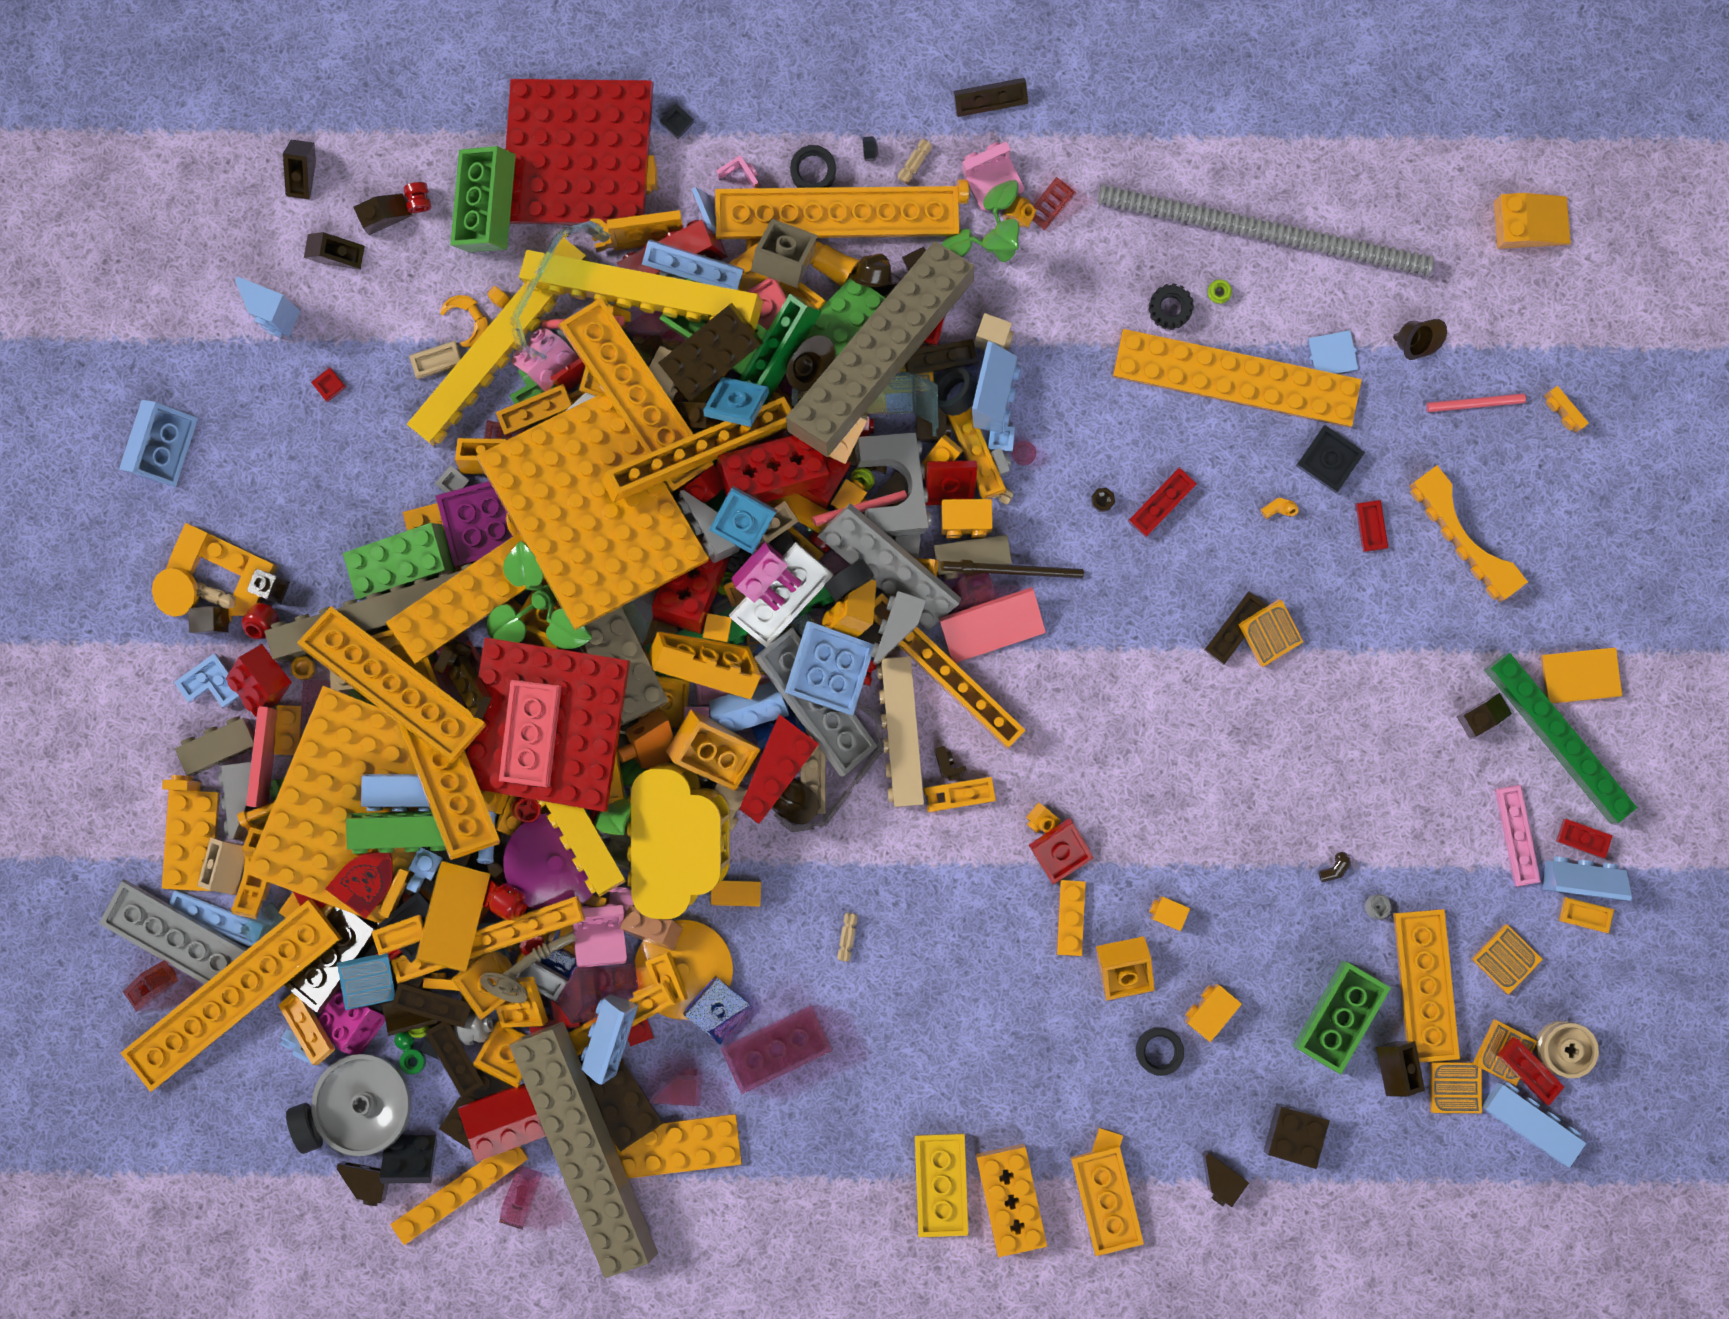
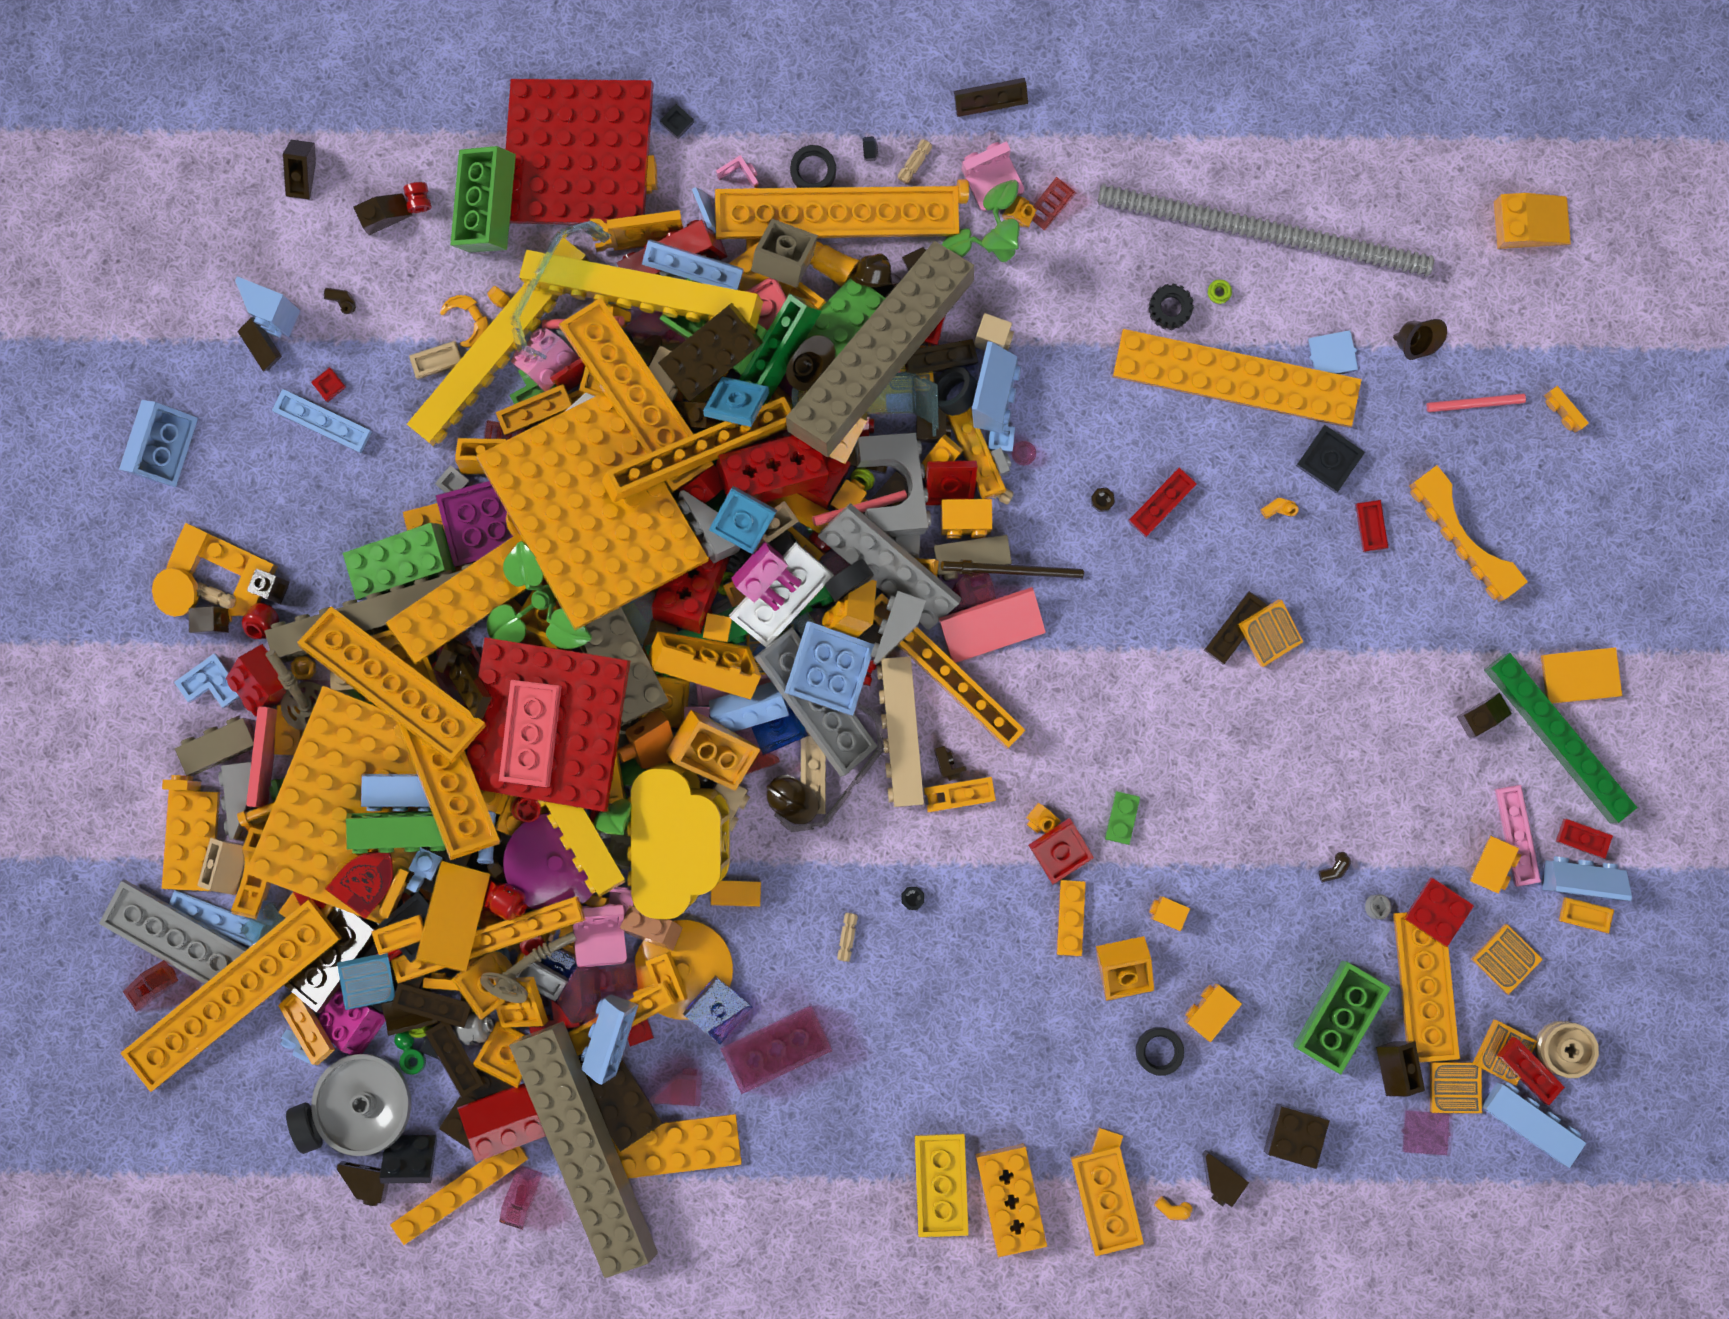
(259, 344): none -> dark brown tile
(293, 688): none -> dark tan dish
(321, 421): none -> light blue plate
(333, 250): dark brown slope -> none
(343, 298): none -> dark brown arm
(488, 918): none -> tile
(780, 762): red wing -> none
(912, 898): none -> black tile
(1122, 818): none -> bright green plate
(1179, 1212): none -> light orange arm
(1426, 1132): none -> clear pink piece
(1438, 912): none -> red plate
(1495, 864): none -> light orange brick

